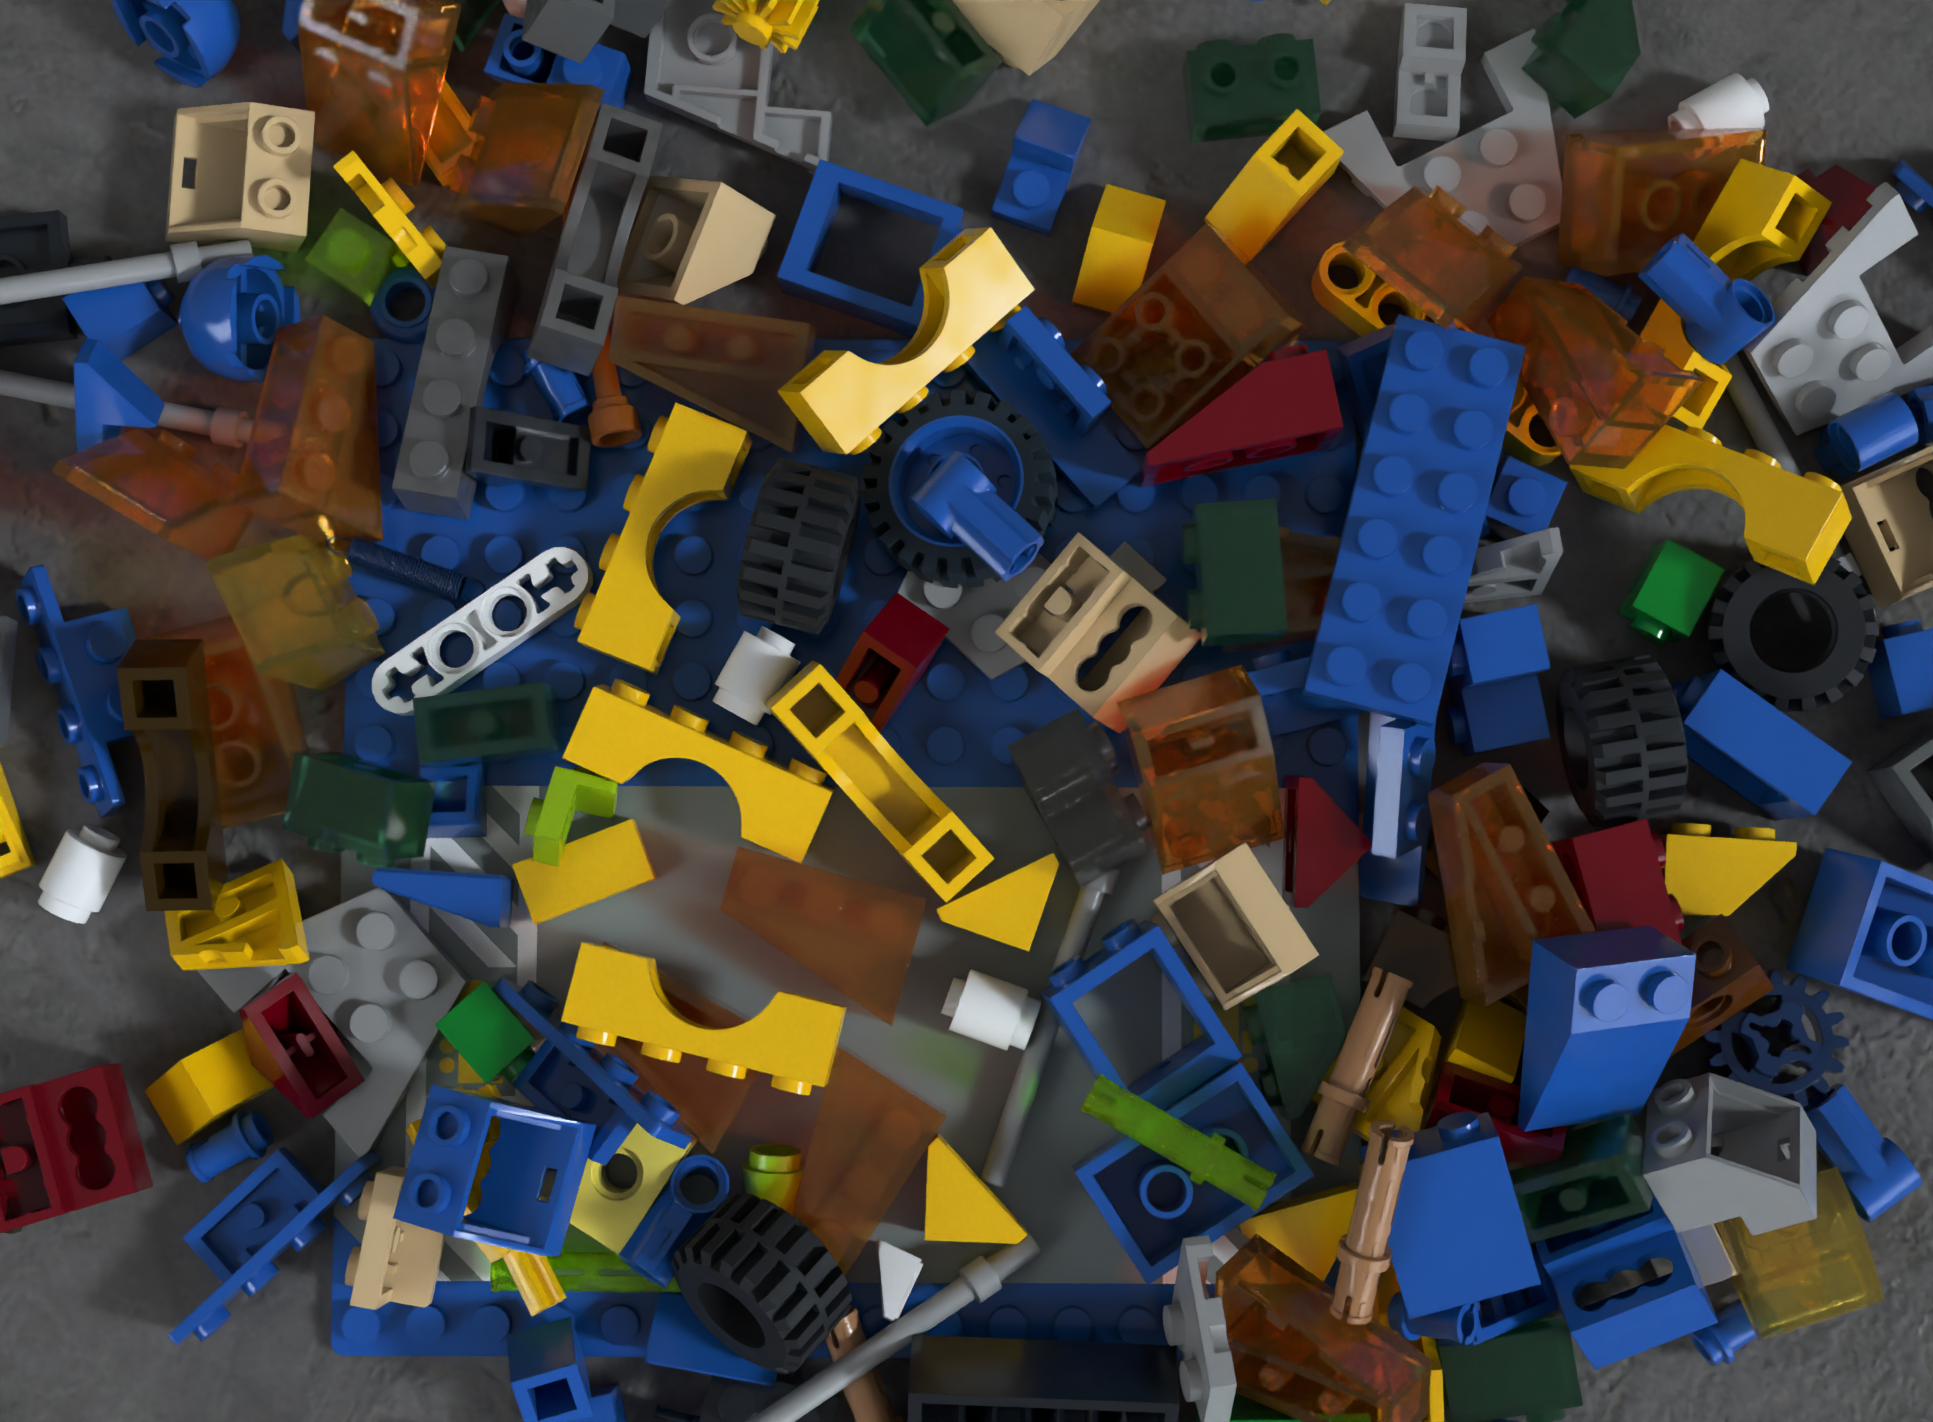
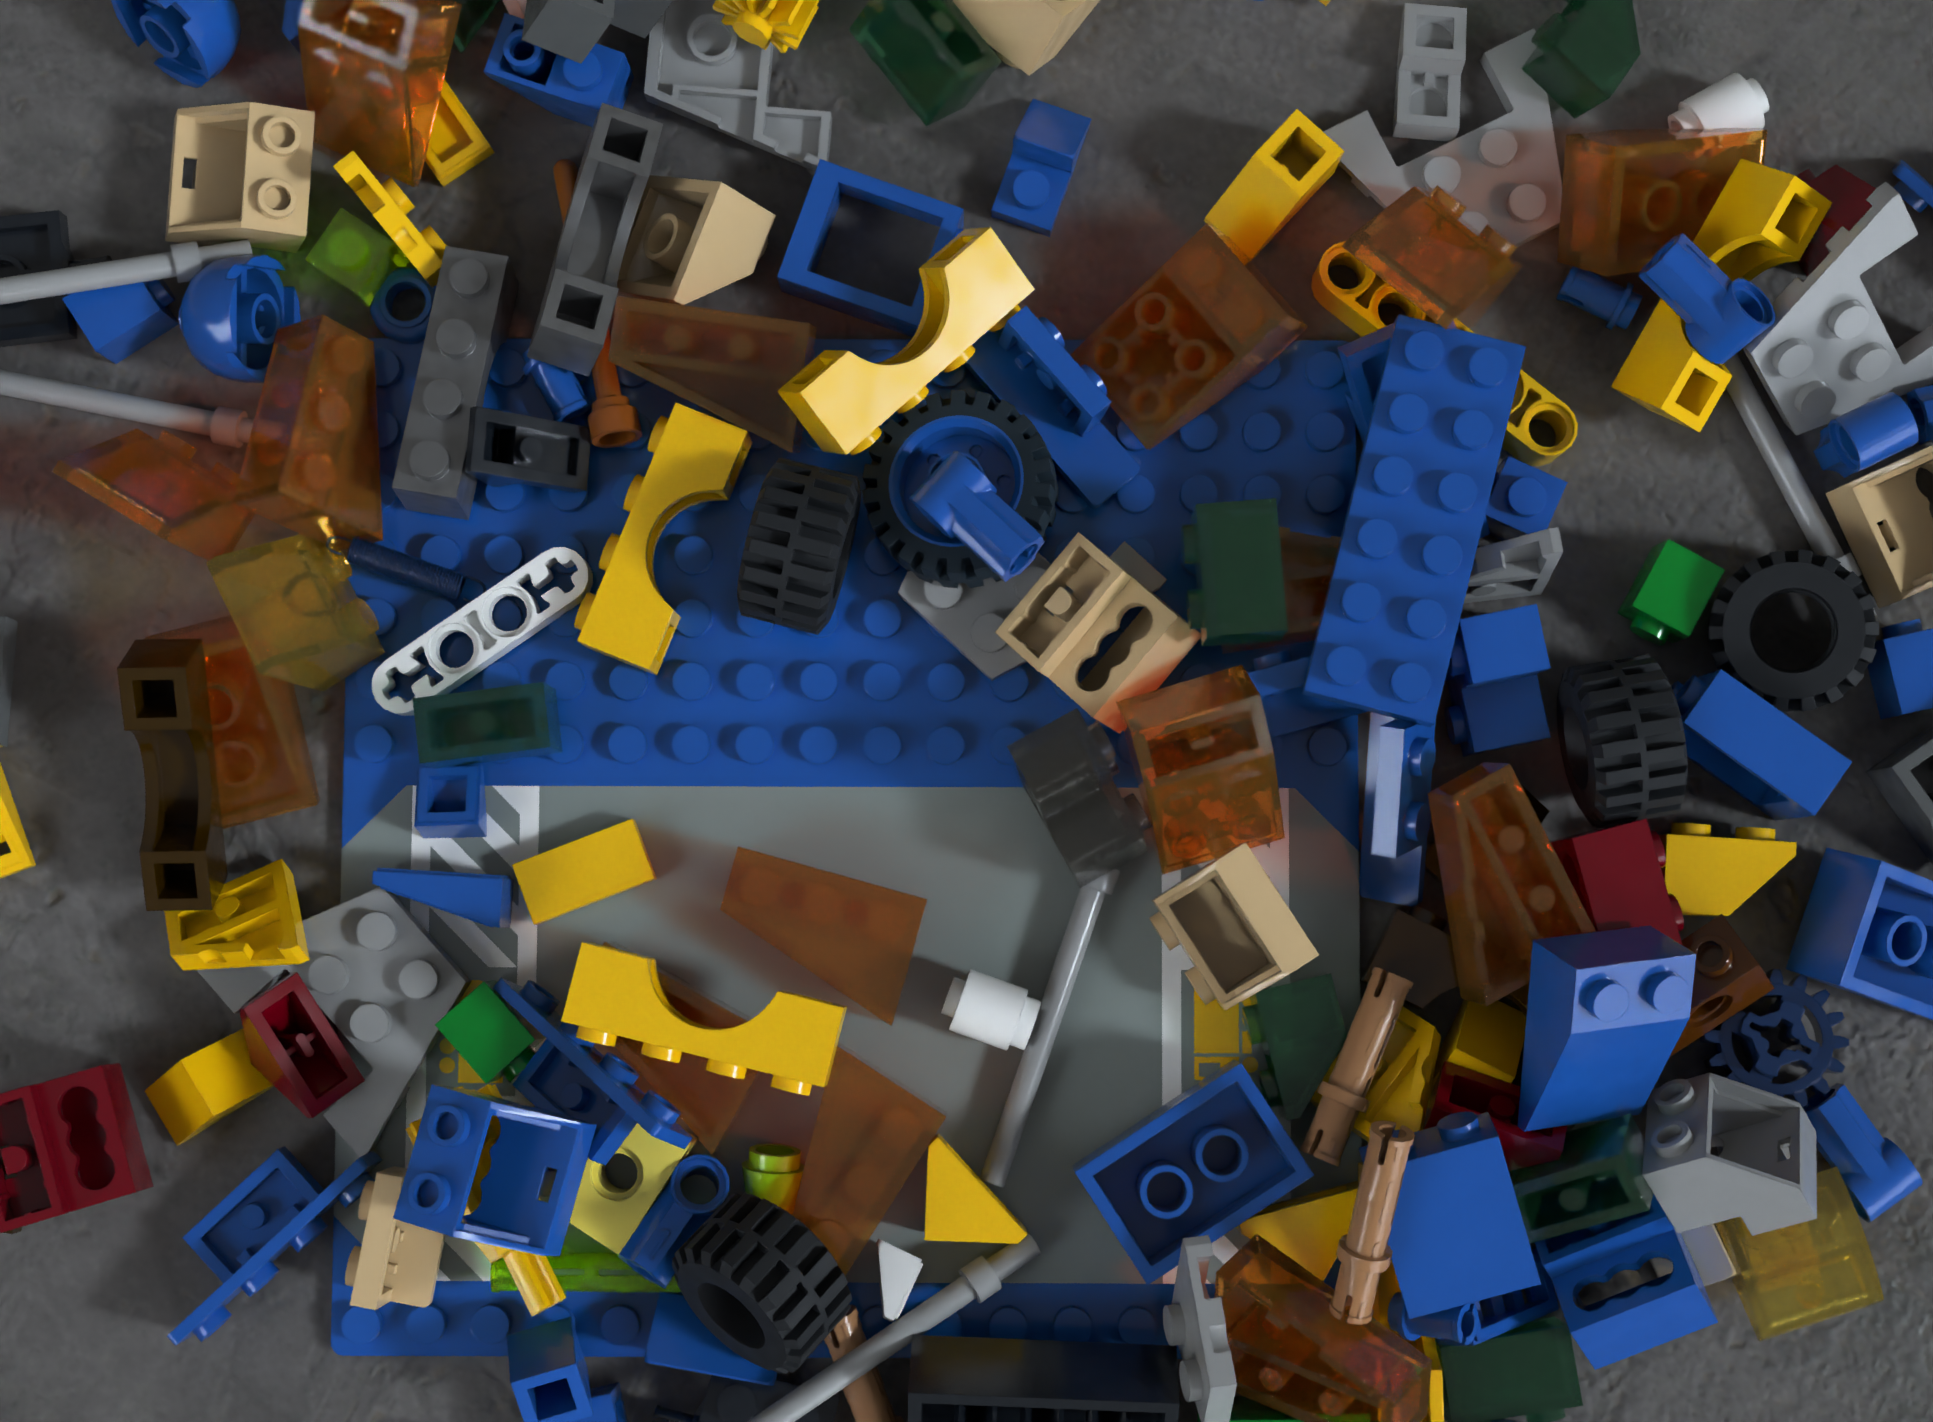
(81, 873): white brick -> none
(83, 666): blue bracket -> none
(109, 397): blue slope -> none
(241, 1139): blue pin -> none
(359, 807): clear green brick -> none
(524, 154): clear orange slope -> none
(552, 817): lime bracket -> none
(755, 673): white brick -> none
(776, 801): yellow arch -> none
(879, 781): yellow arch -> none
(890, 659): dark red slope -> none
(1007, 907): yellow slope -> none
(1117, 249): yellow slope -> none
(1179, 1072): blue window -> none
(1179, 1142): clear neon green pin -> none
(1249, 87): clear green brick -> none
(1266, 416): dark red slope -> none
(1317, 842): dark red slope -> none
(1589, 372): clear orange wedge -> none
(1722, 1339): blue pin -> none
(1788, 517): yellow arch -> none

